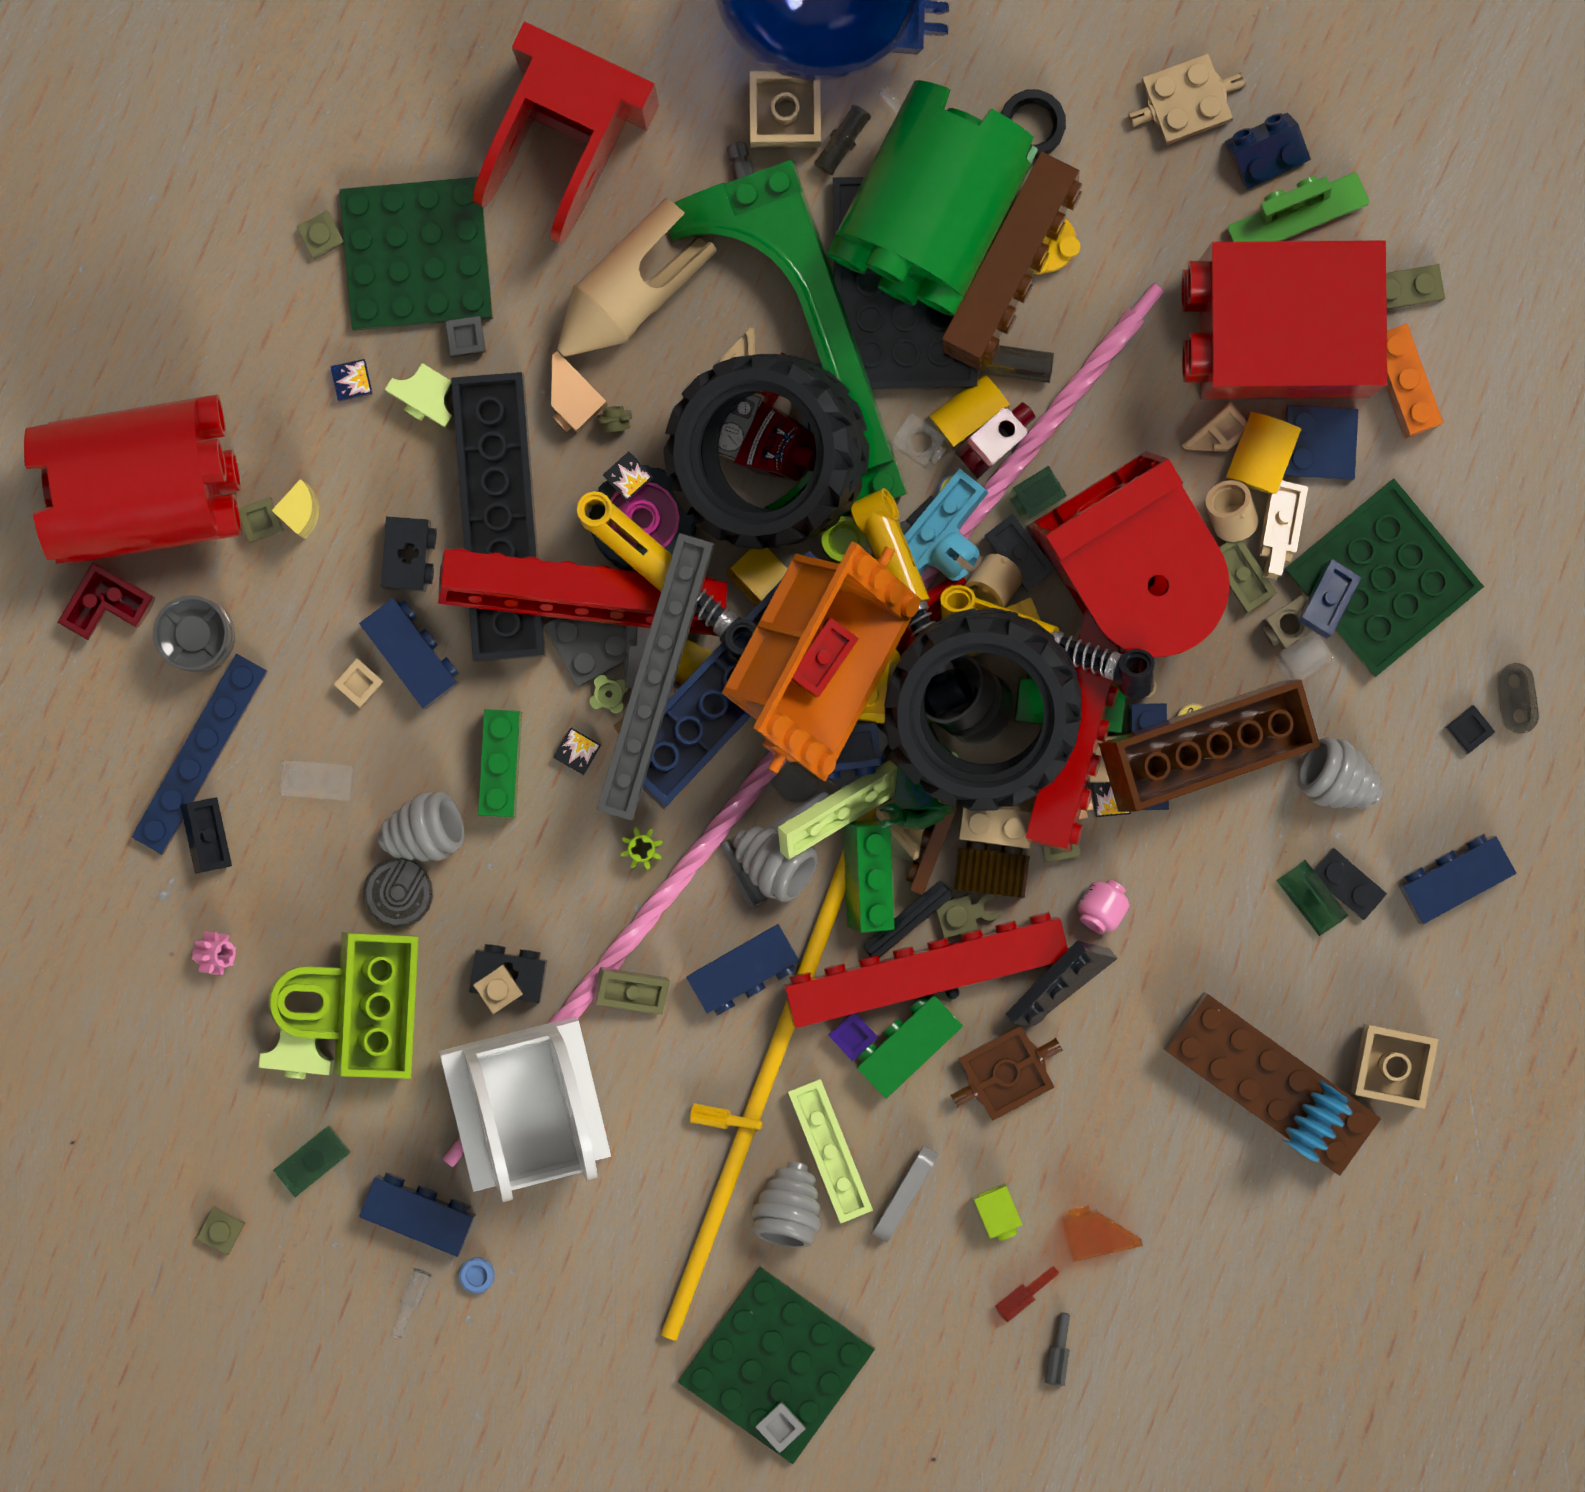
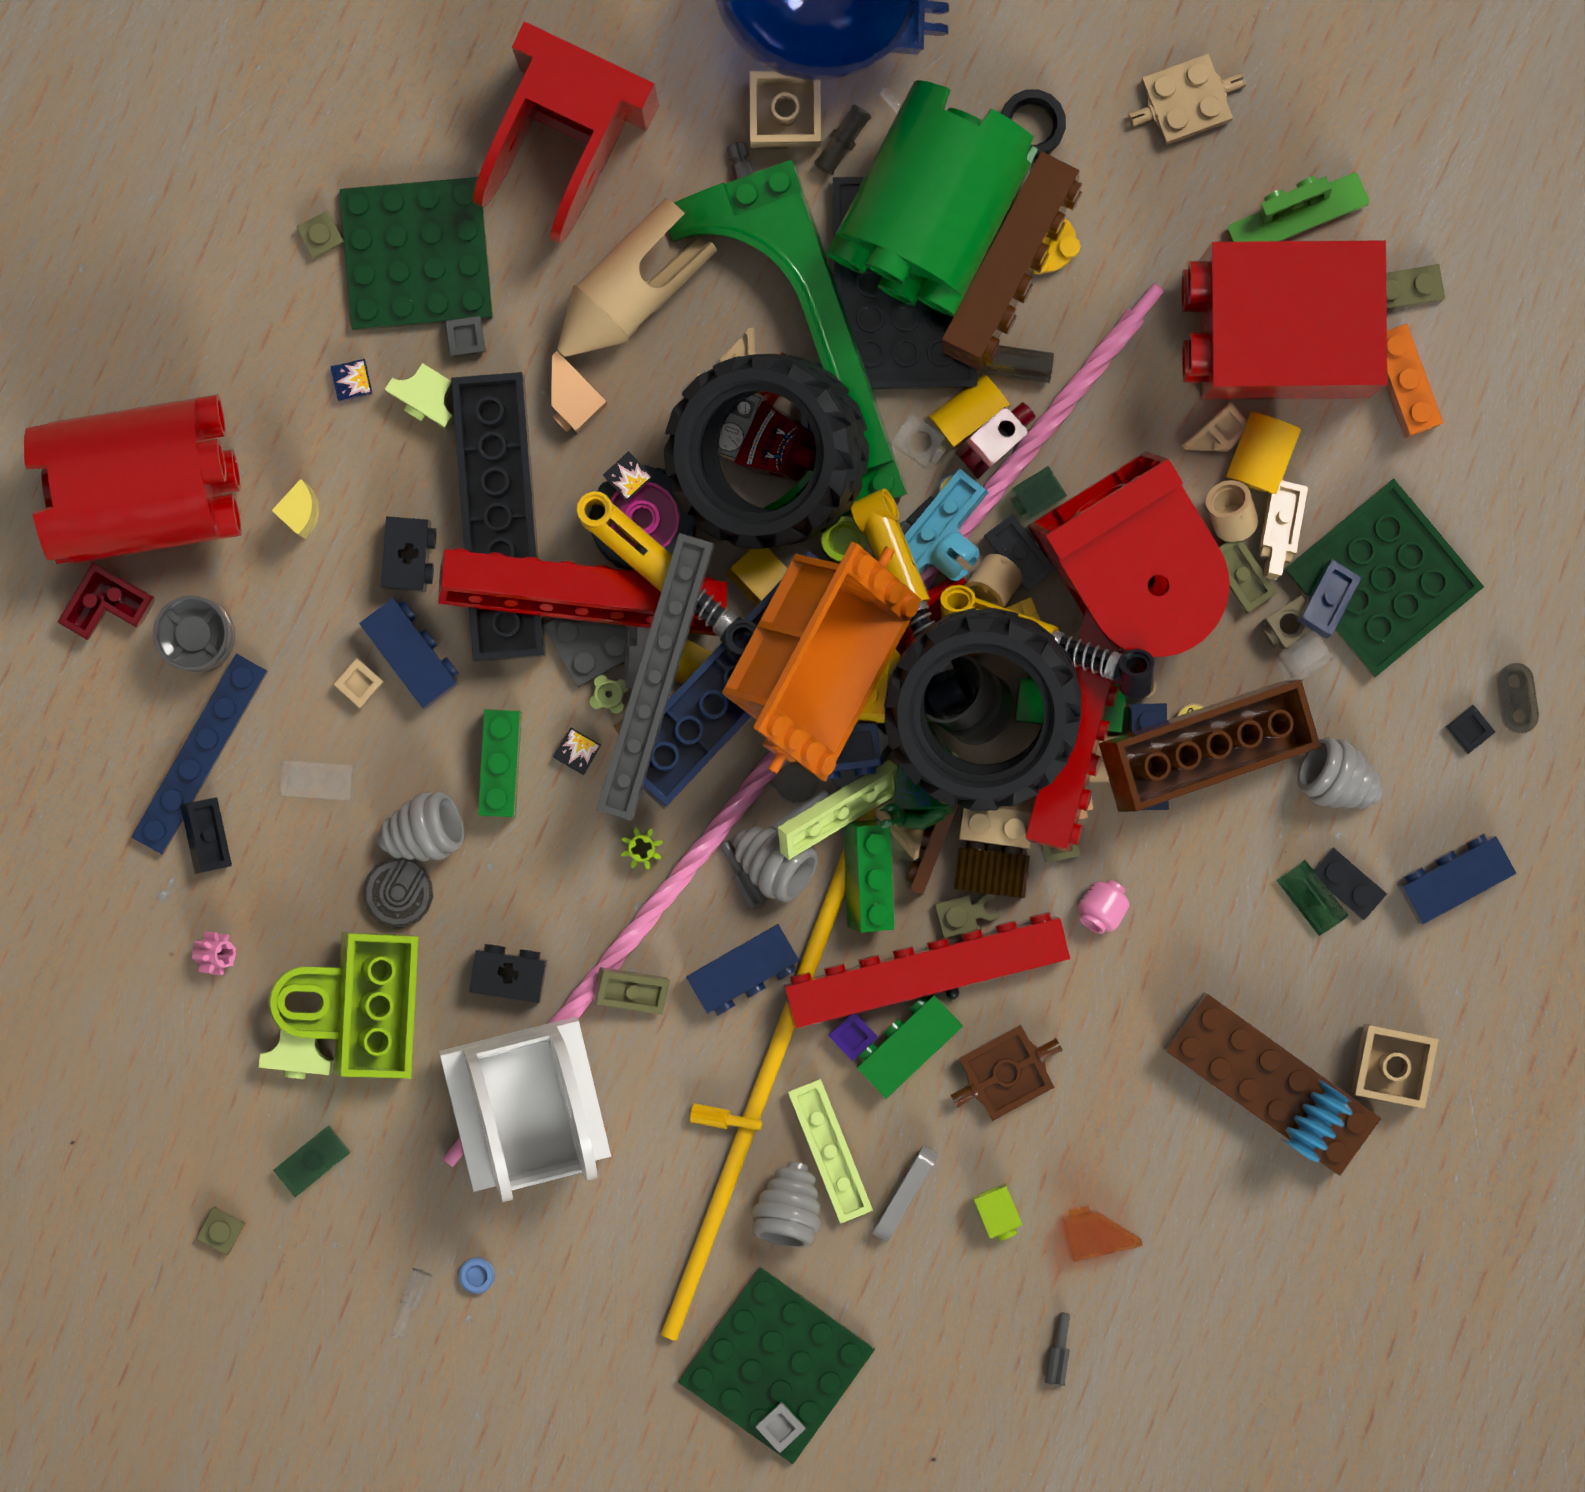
(260, 520): olive plate -> none
(418, 1214): dark blue brick -> none
(498, 989): tan plate -> none
(614, 419): olive plate -> none
(824, 657): red plate -> none
(909, 919): black axle -> none
(1023, 1296): clear red axle -> none
(1063, 979): black wing -> none
(1104, 800): tile -> none
(1268, 149): dark blue bracket -> none
(1325, 442): dark blue plate -> none

